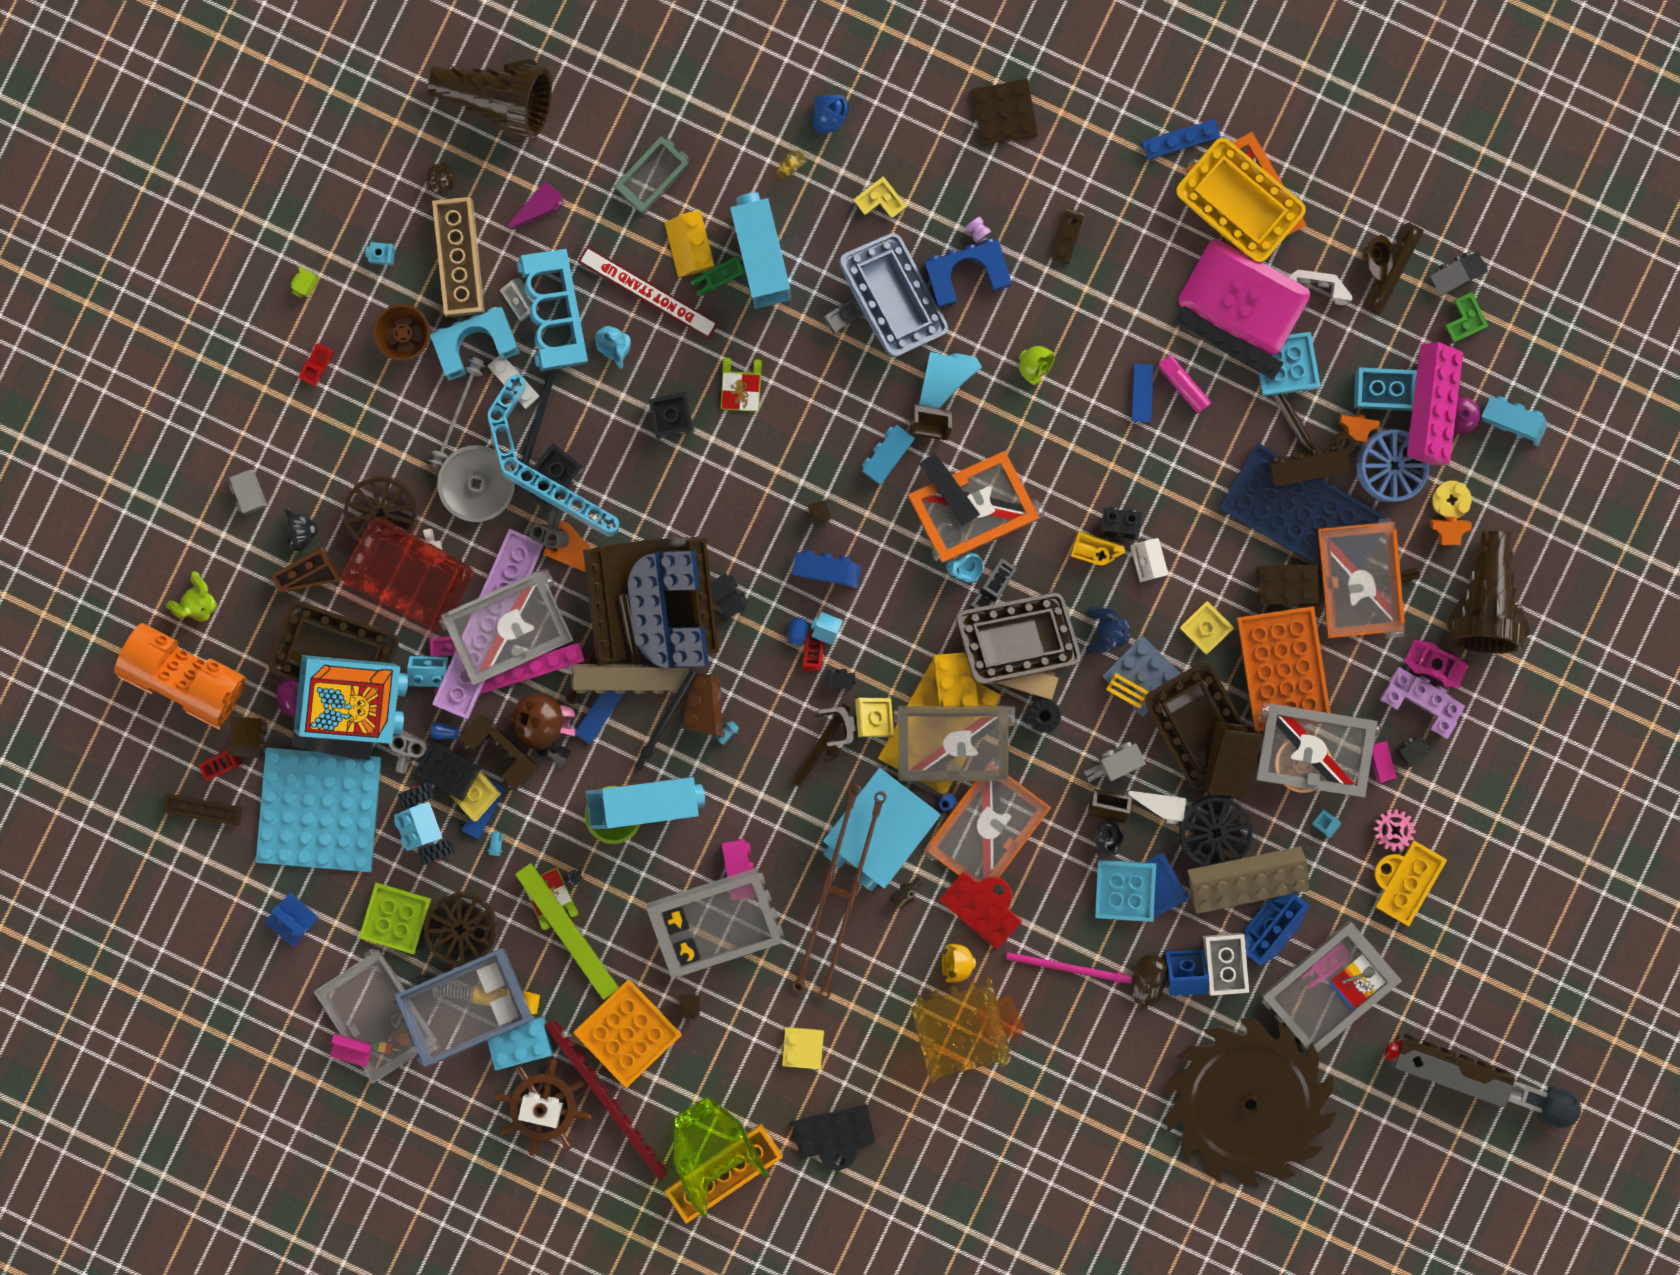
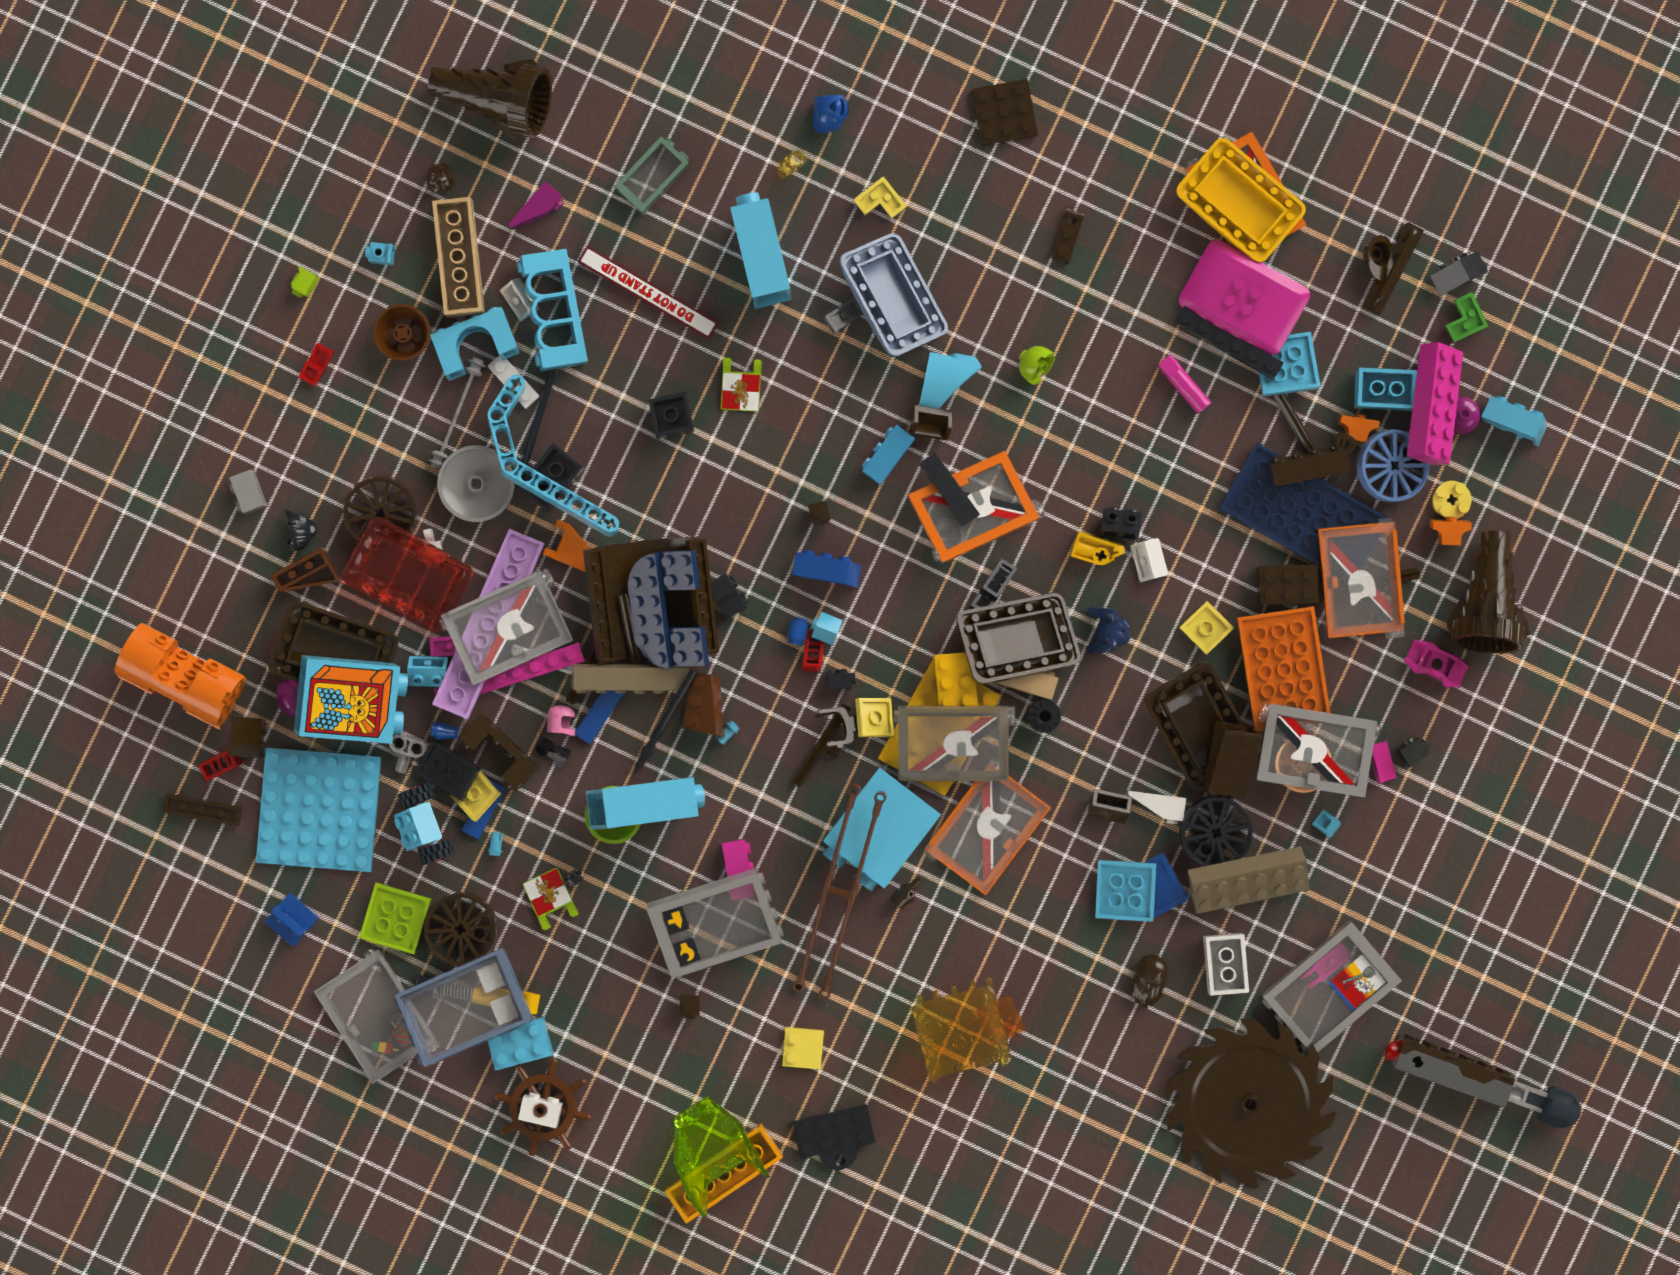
(194, 601): lime hair -> none
(336, 747): black slope -> none
(351, 1050): dark pink panel -> none
(536, 720): reddish brown piece -> none
(548, 533): dark grey beam -> none
(567, 931): lime tile -> none
(611, 1105): dark red plate -> none
(613, 344): medium azure hair -> none
(627, 1033): light orange plate -> none
(689, 244): yellow slope -> none
(720, 275): green hinge -> none
(950, 799): blue cone -> none
(957, 963): yellow cylinder -> none
(966, 567): medium azure hair -> none
(978, 230): lavender wheel -> none
(983, 907): red plate -> none
(987, 255): blue arch -> none
(1108, 839): black hair -> none
(1117, 763): light grey brick -> none
(1117, 977): dark pink bar -> none
(1141, 698): yellow tile -> none
(1142, 393): blue tile -> none
(1144, 667): sand blue plate -> none
(1181, 139): blue plate -> none
(1187, 972): blue slope -> none
(1274, 927): blue wedge -> none
(1338, 292): white slope -> none
(1401, 824): bright pink gear -> none
(1407, 881): yellow plate -> none
(1425, 696): lavender bracket -> none

